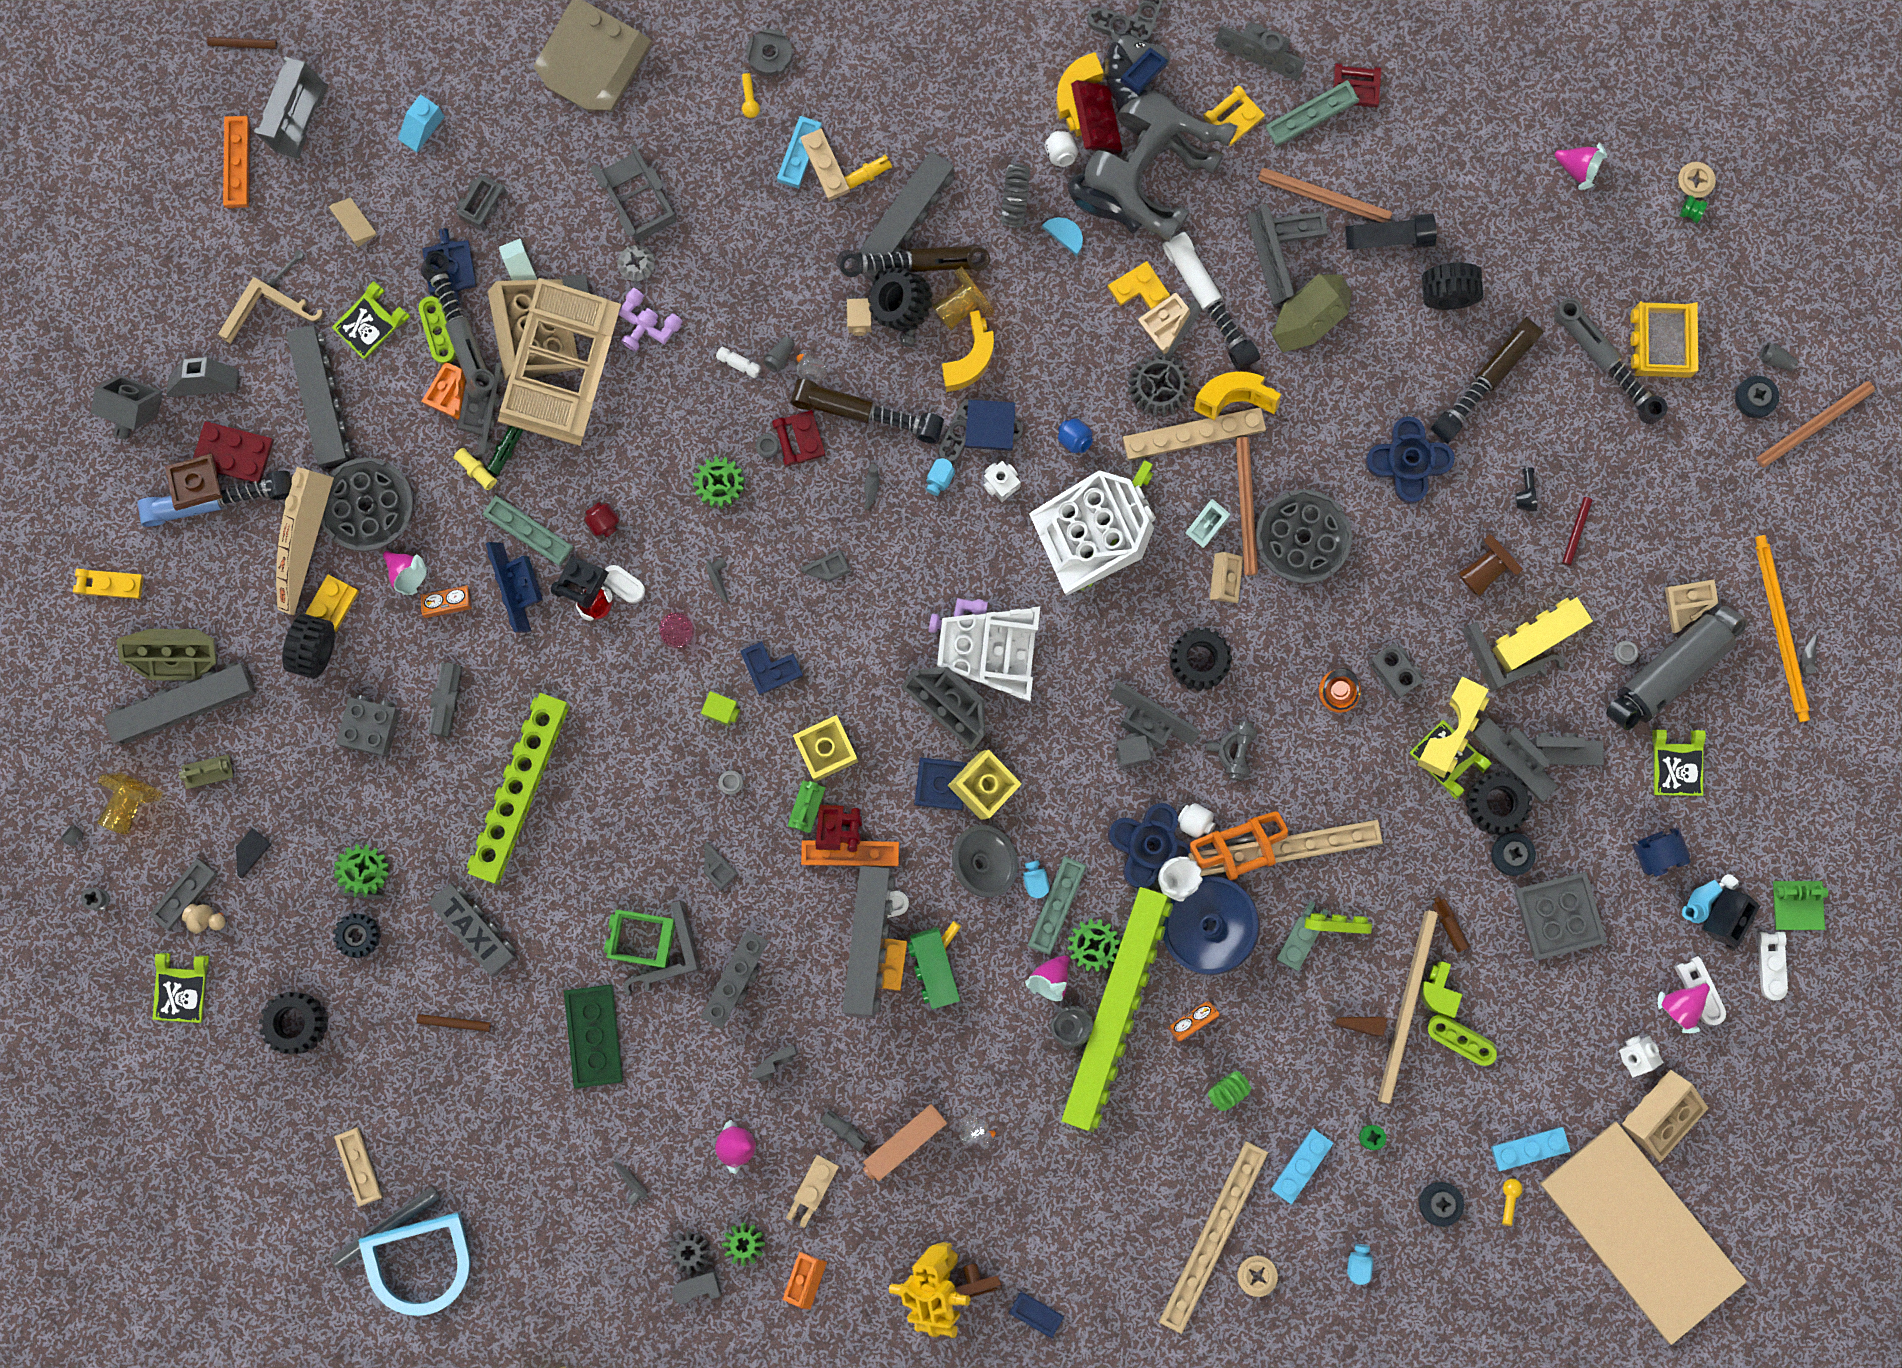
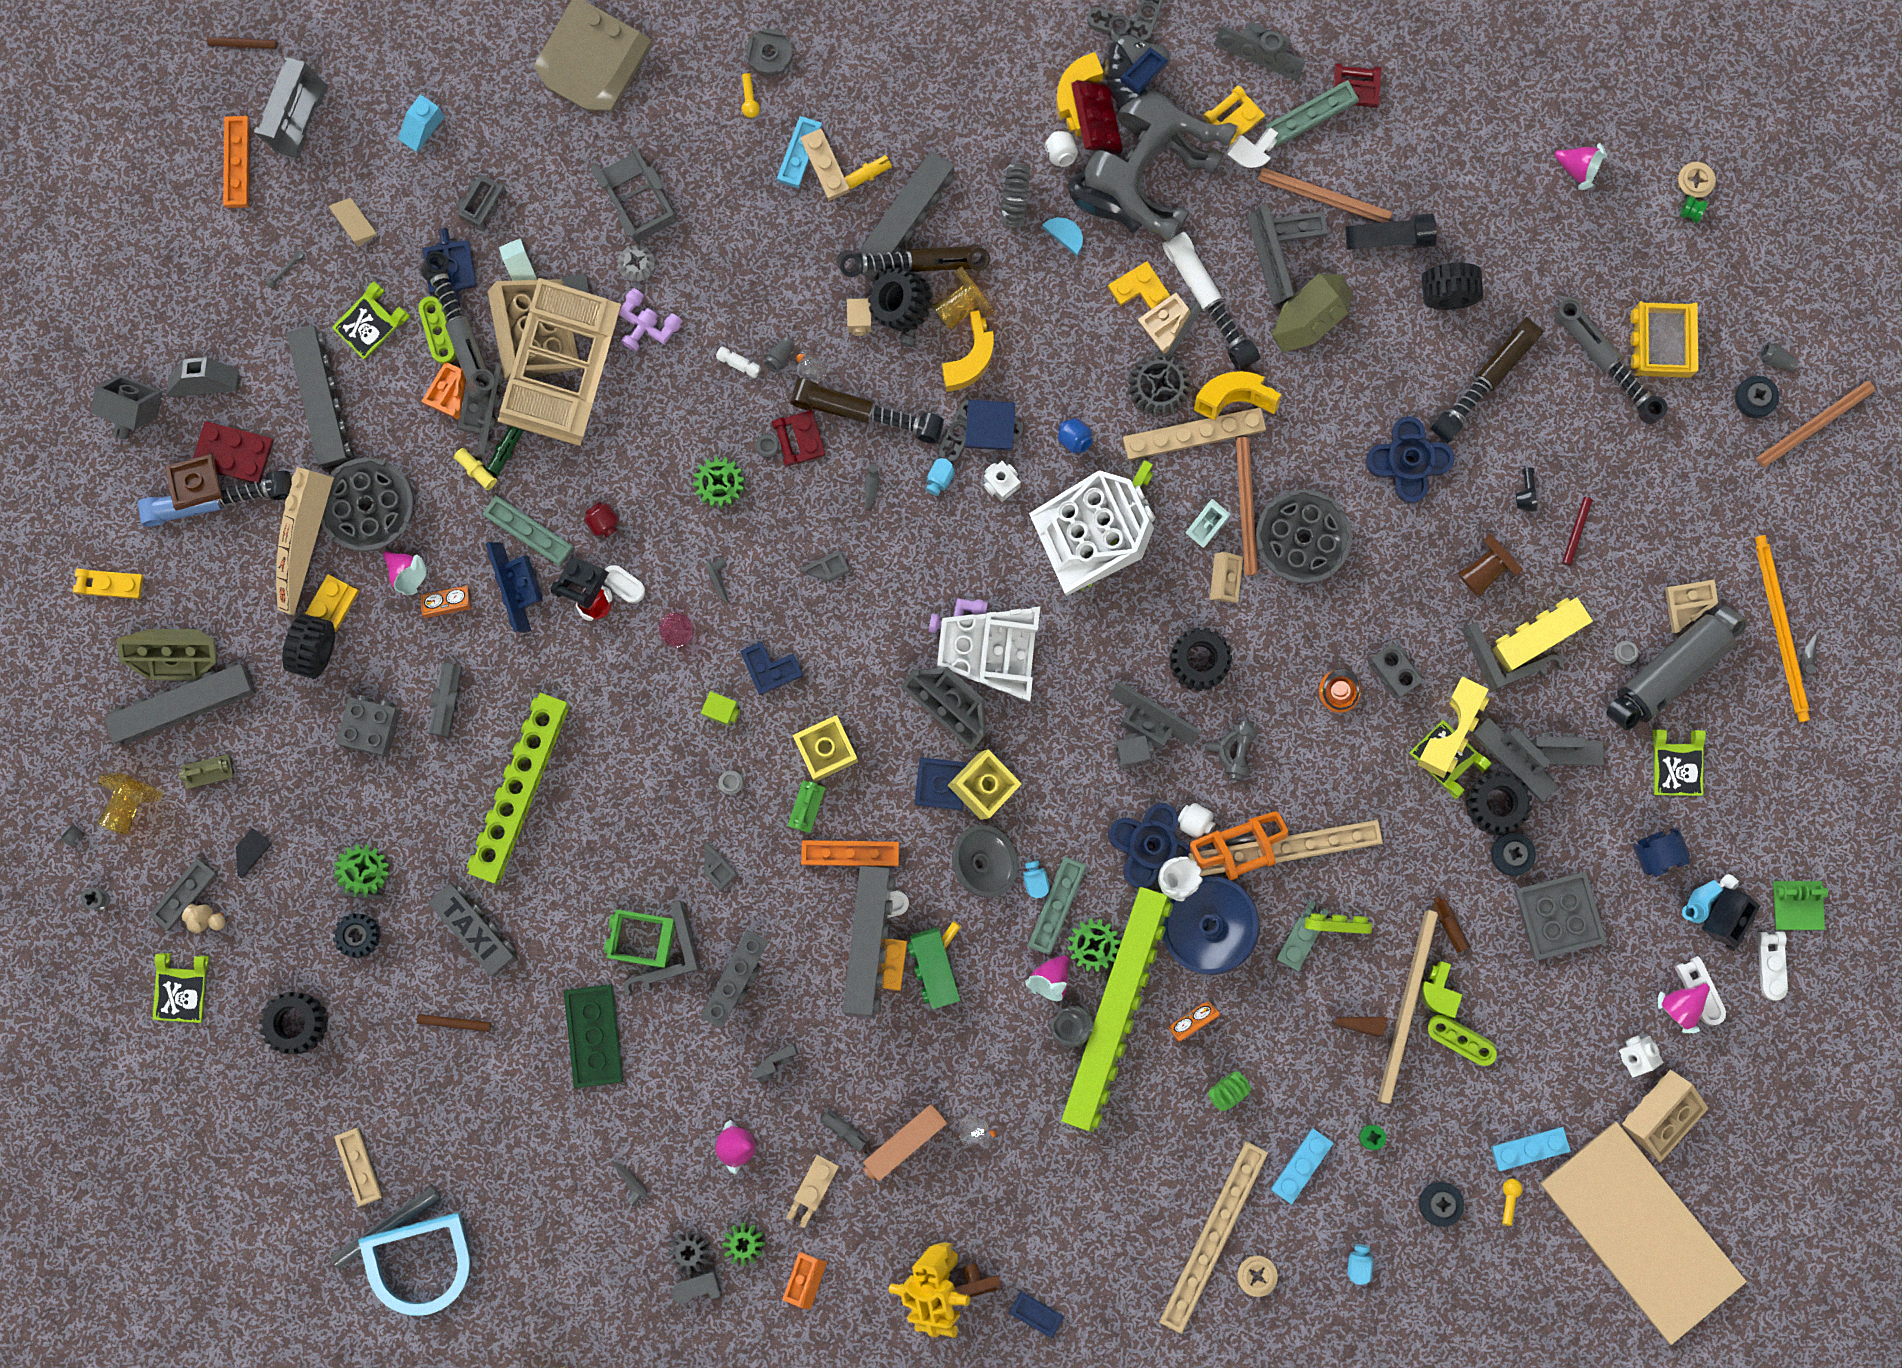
(248, 301): tan hinge -> none
(830, 824): dark red plate -> none
(1250, 155): none -> white brick

